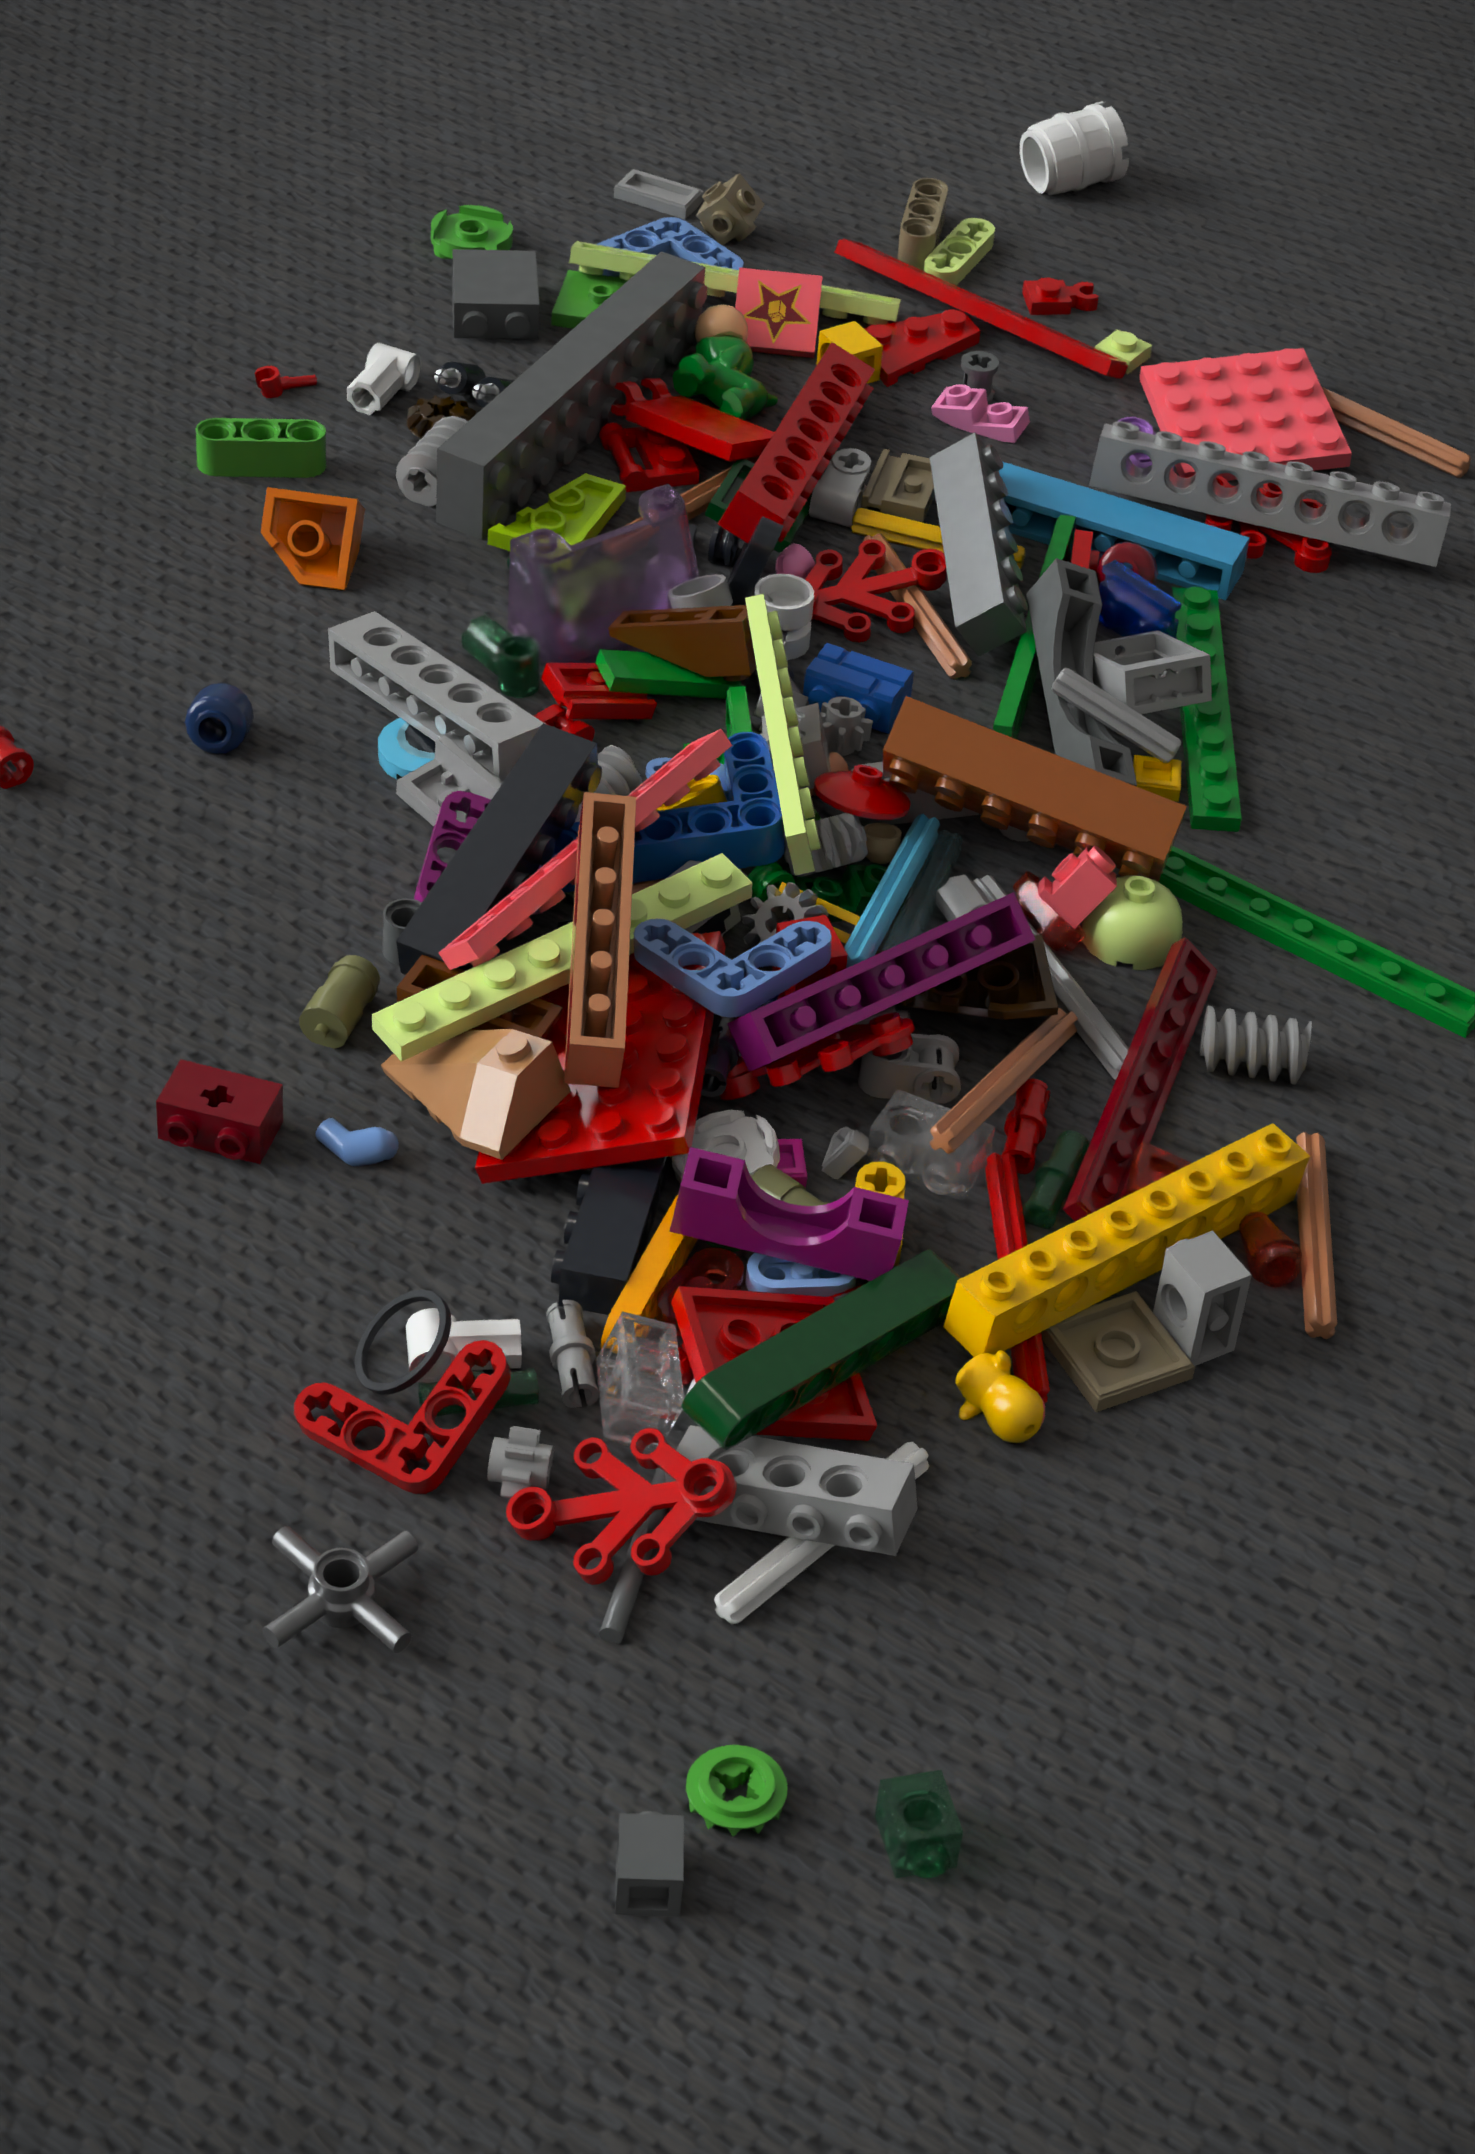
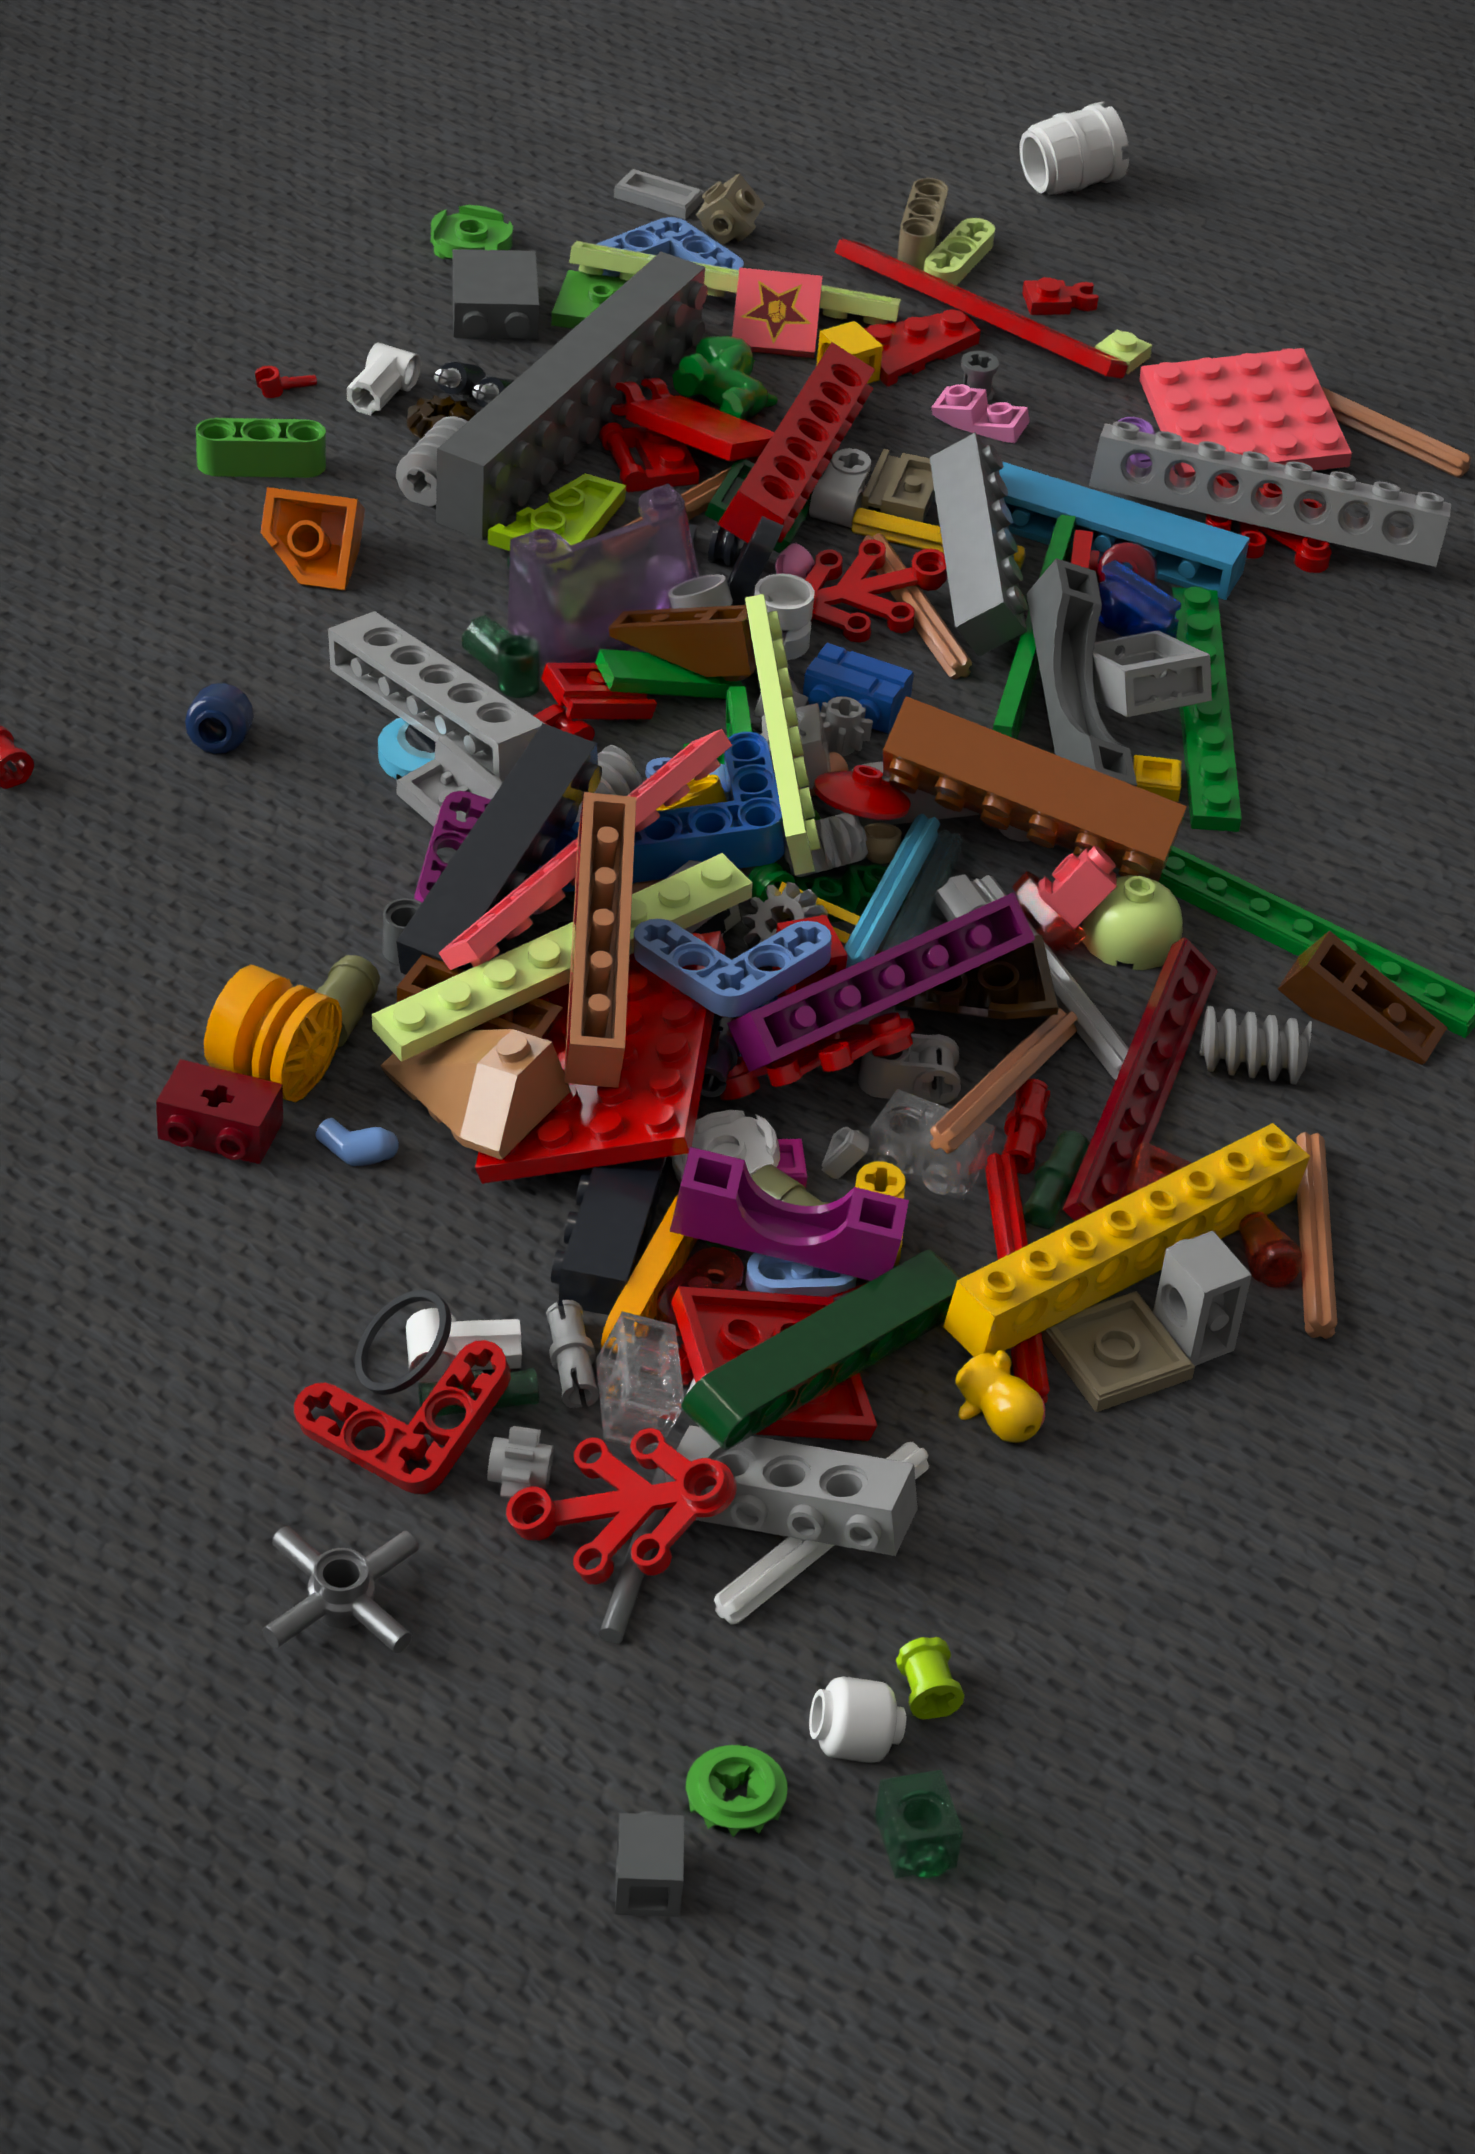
(273, 1031): none -> light orange wheel
(721, 321): light nougat piece -> none
(856, 1719): none -> white head
(929, 1677): none -> lime bush
(1116, 715): light grey axle -> none
(1355, 997): none -> reddish brown slope

